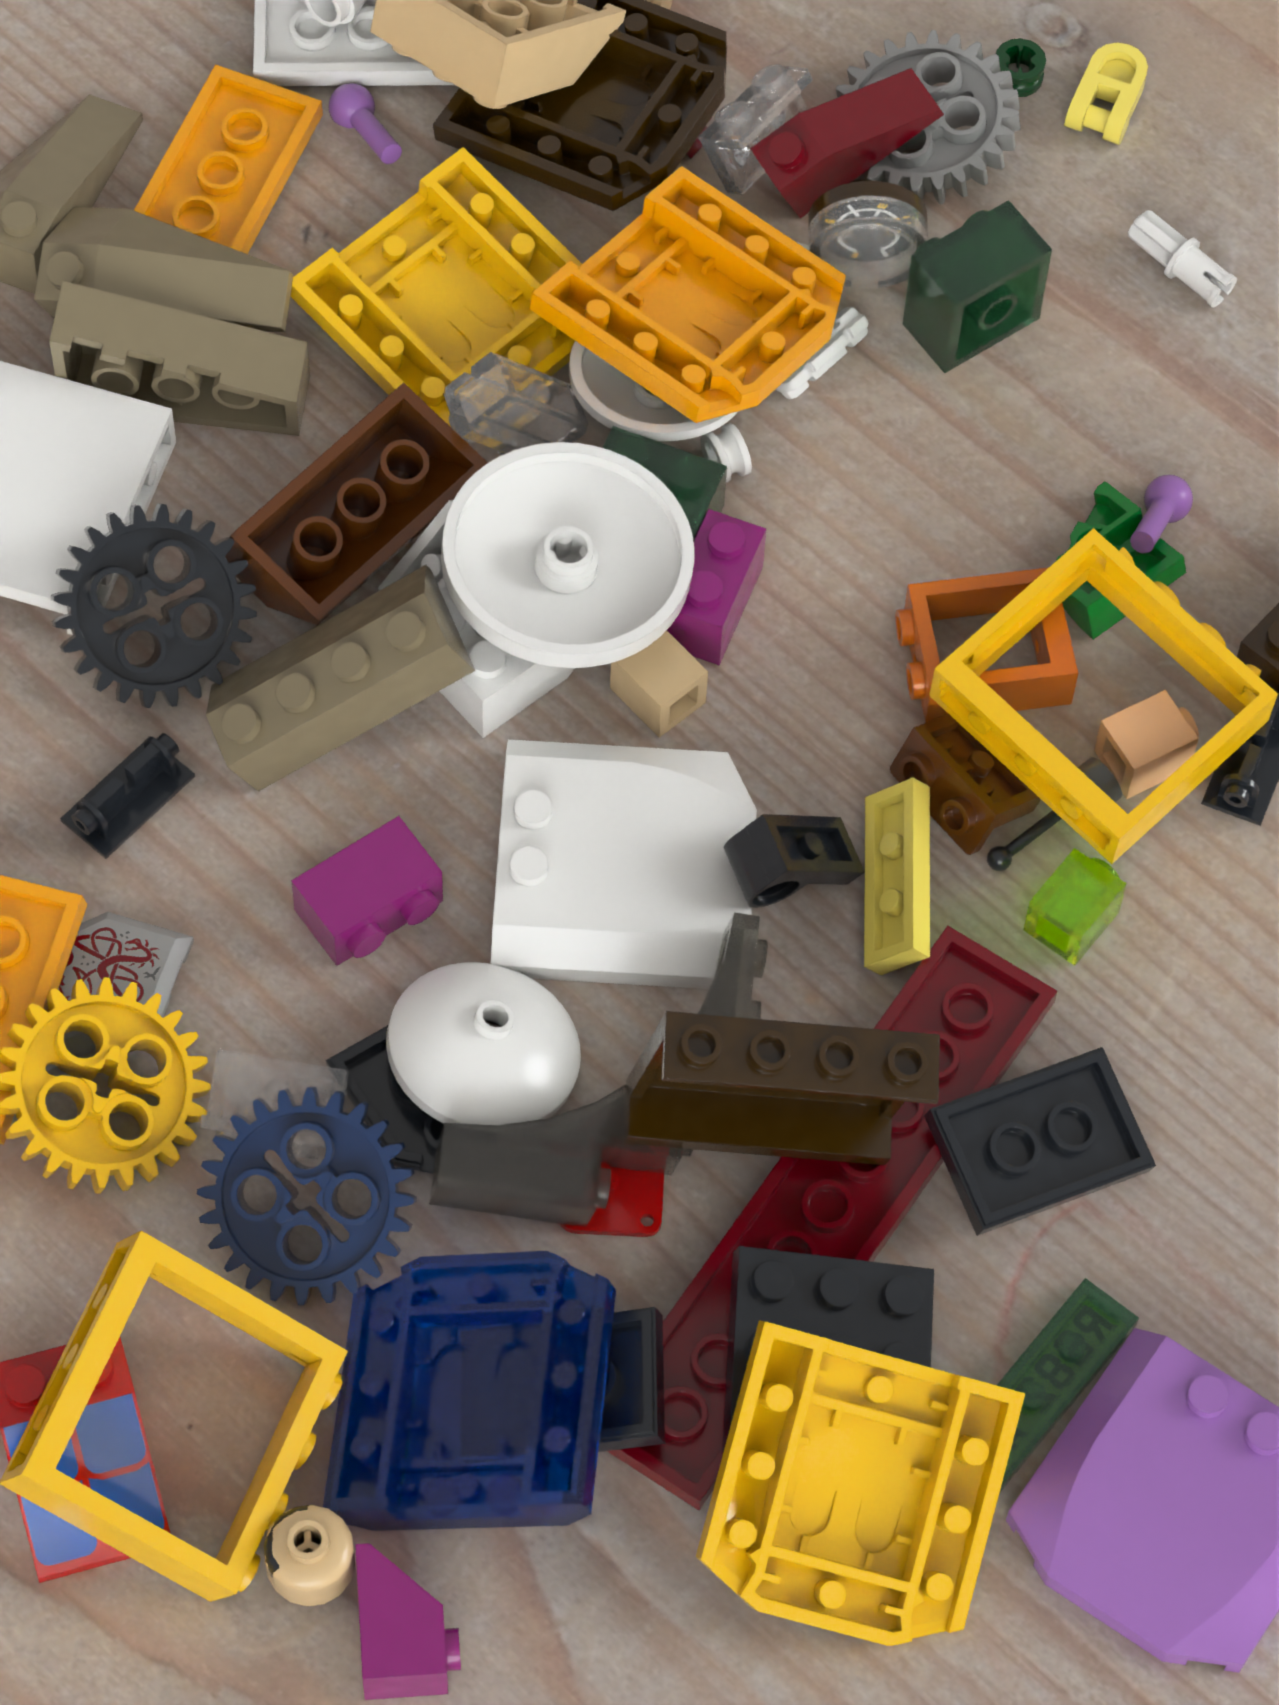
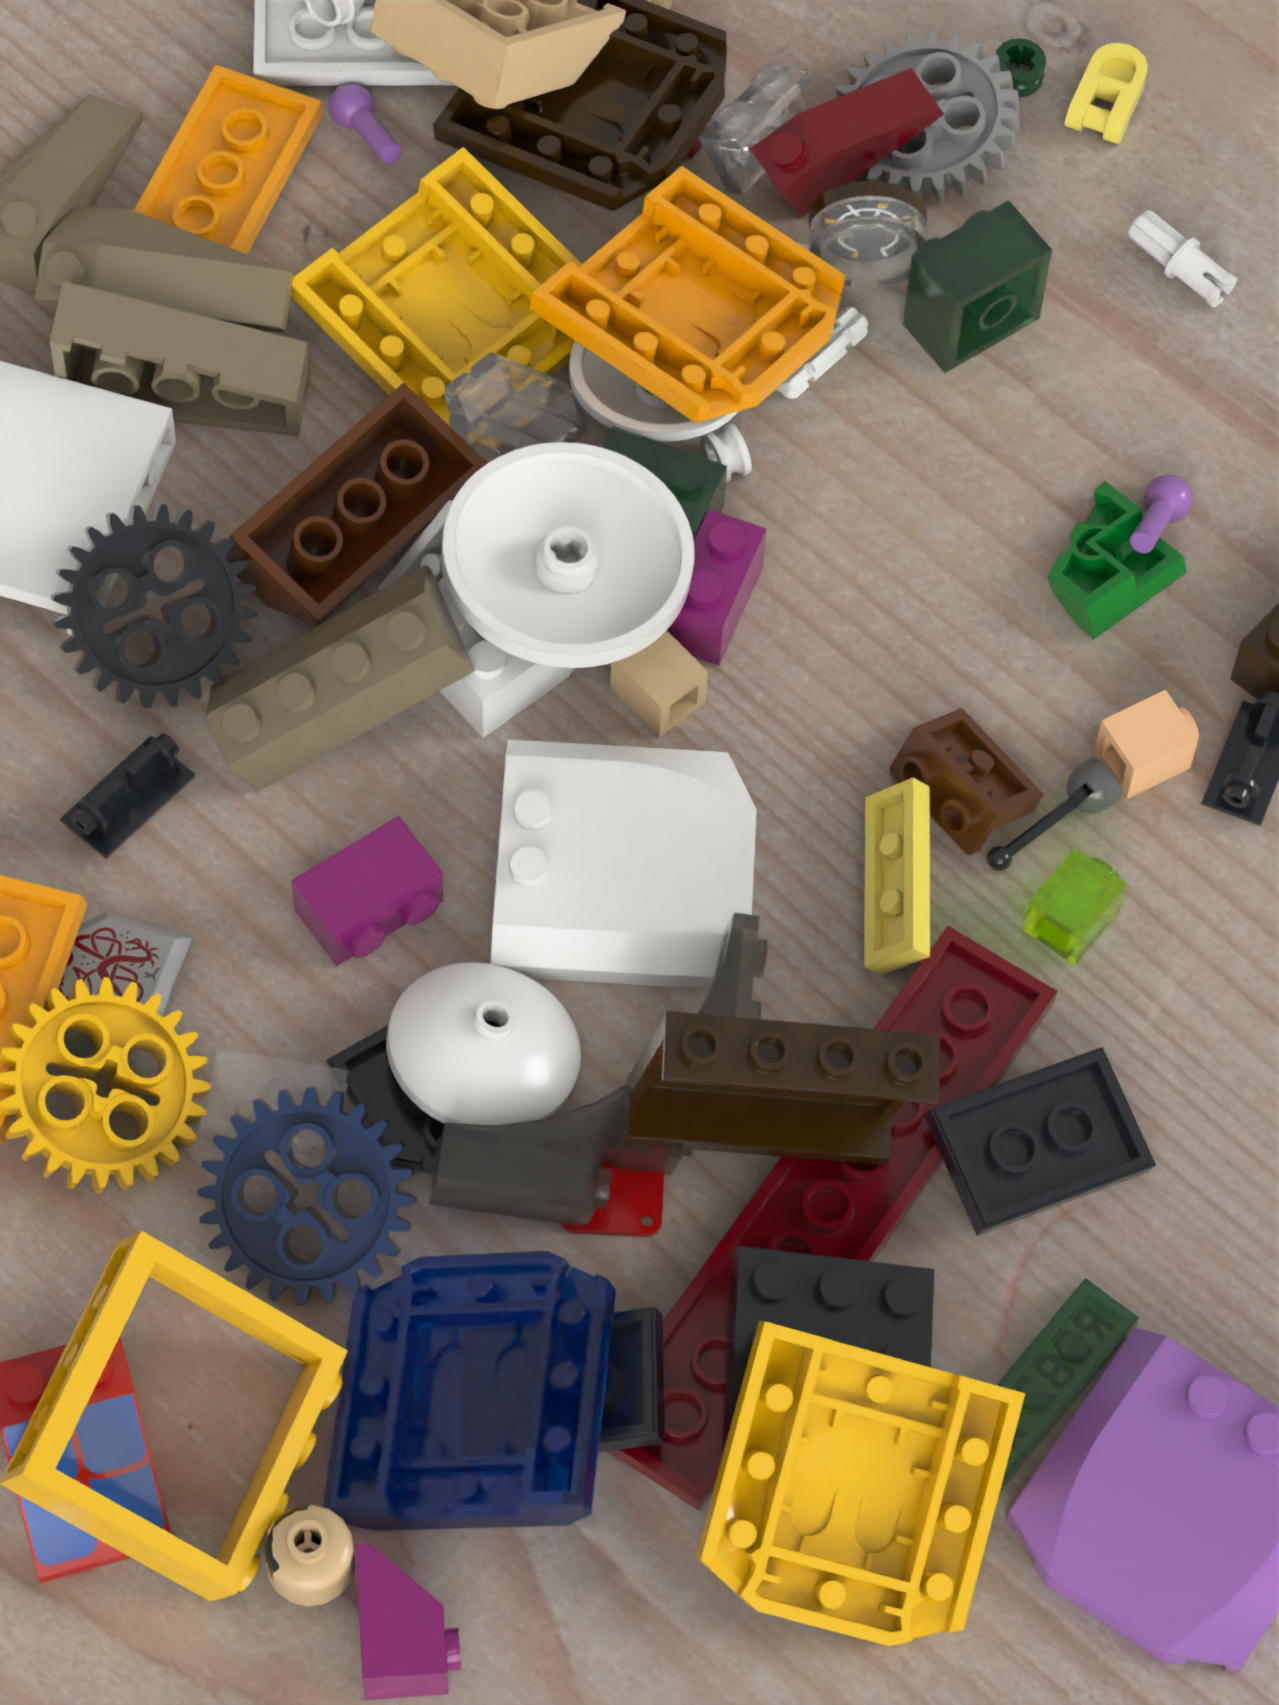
(787, 852): black plate -> none
(1022, 687): orange window -> none
(1037, 761): yellow window -> none

